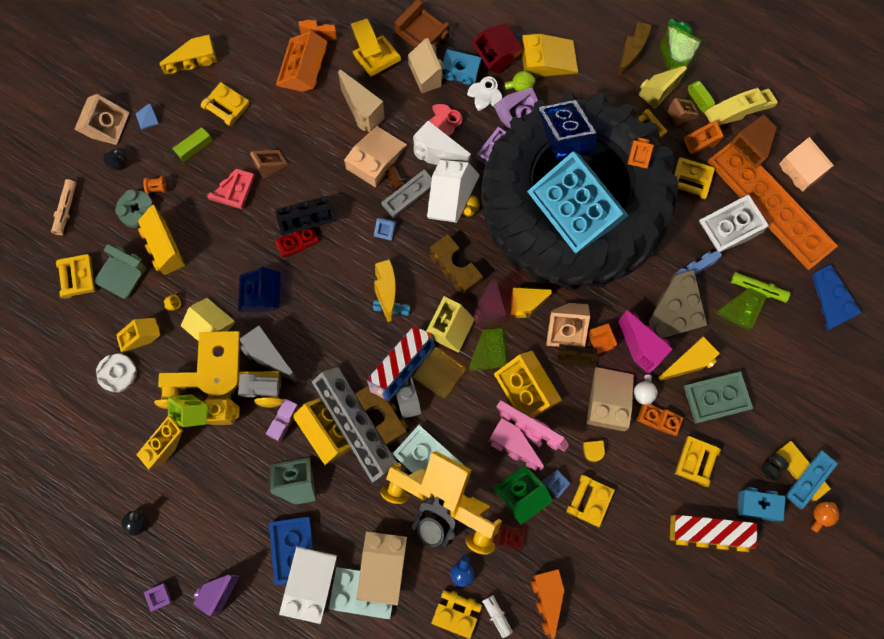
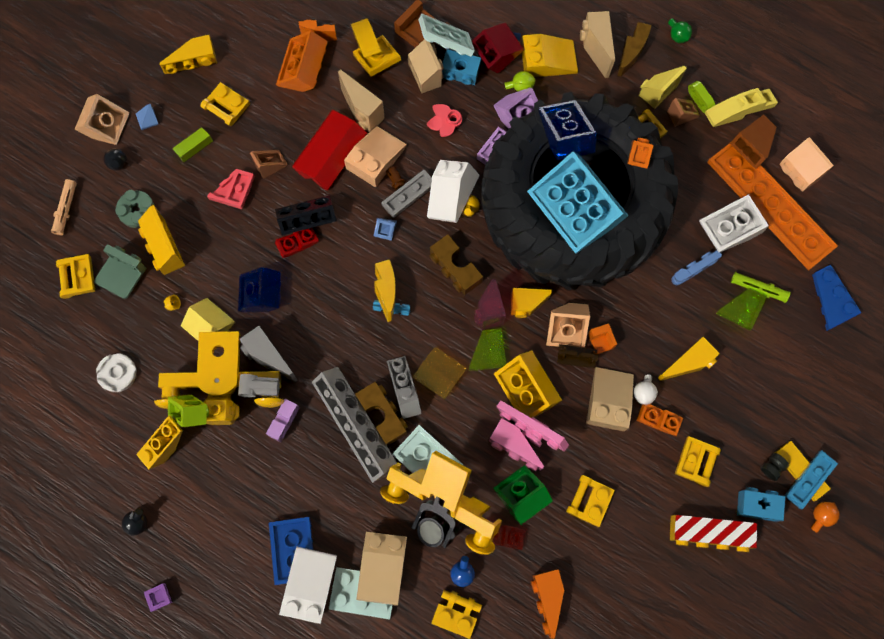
(137, 334): yellow slope -> none
(154, 185): orange bush -> none
(215, 594): medium lavender slope -> none
(293, 481): sand green slope -> none
(321, 431): yellow slope -> none
(328, 148): none -> red slope
(400, 363): brick -> none
(434, 145): white slope -> none
(446, 35): none -> light aqua plate
(450, 324): light yellow slope -> none
(483, 95): white plate -> none
(497, 616): white axle -> none
(556, 483): medium blue slope -> none
(594, 450): yellow tile -> none
(598, 40): none -> tan slope
(643, 343): dark pink slope -> none
(678, 47): clear neon green slope -> none
(678, 307): dark tan plate -> none
(695, 173): yellow plate -> none
(706, 136): orange slope -> none
(718, 397): sand green plate -> none

